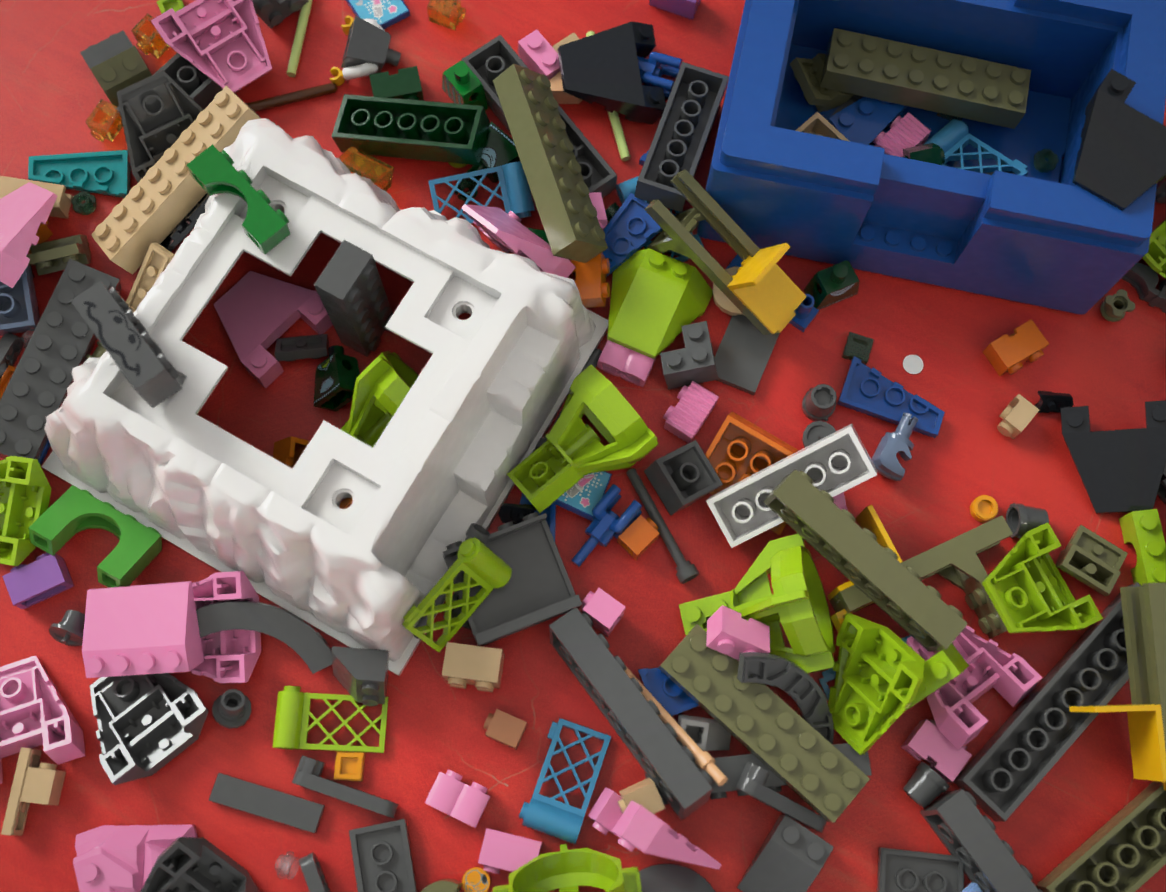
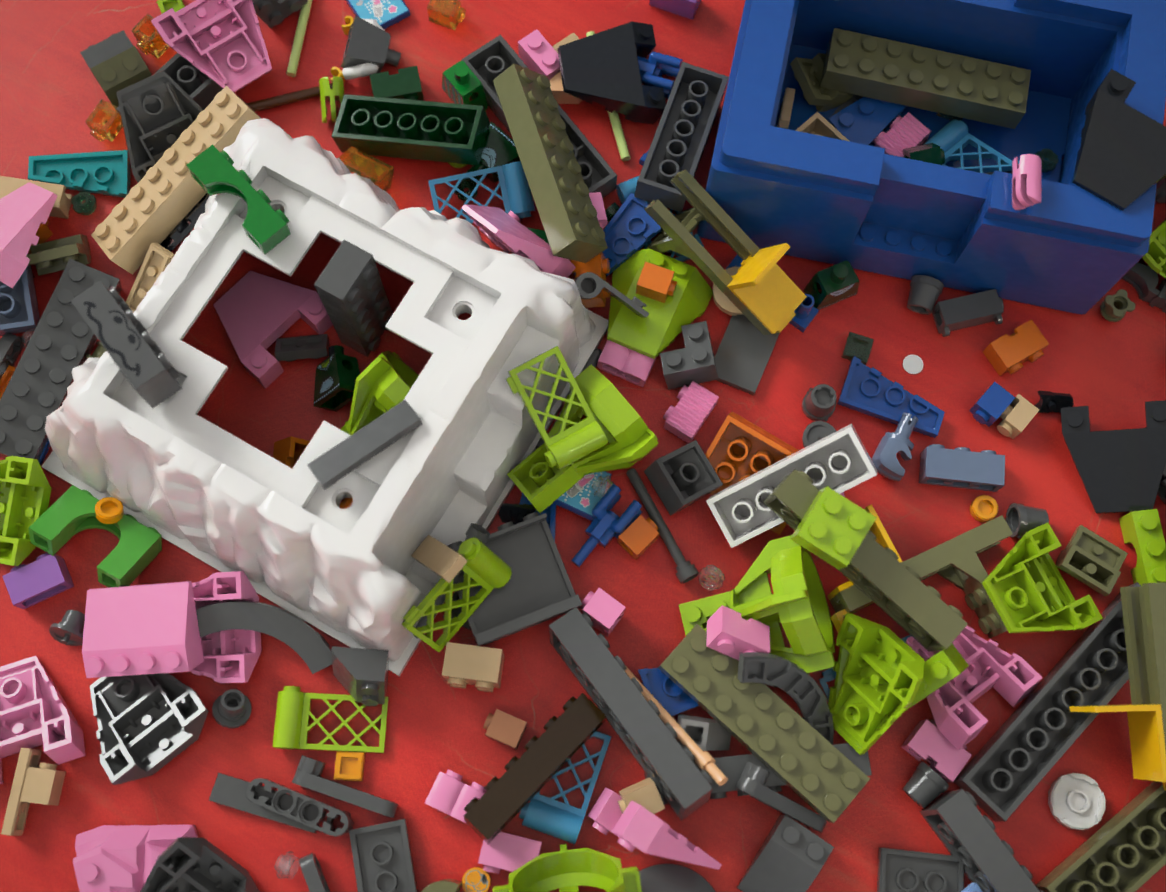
(109, 510): none -> light orange tile
(300, 802): none -> dark grey beam
(331, 95): none -> lime arm
(364, 444): none -> dark grey tile
(439, 558): none -> tan tile
(534, 768): none -> dark brown brick
(568, 443): none -> lime piece
(591, 285): none -> dark grey door
(601, 486): none -> clear plate
(656, 282): none -> orange brick
(708, 581): none -> clear plate
(786, 108): none -> tan tile
(833, 528): none -> lime brick
(923, 294): none -> dark grey piece
(962, 468): none -> sand blue brick
(968, 311): none -> dark grey brick
(991, 404): none -> blue brick
(1026, 181): none -> bright pink arm
(1076, 801): none -> white tile

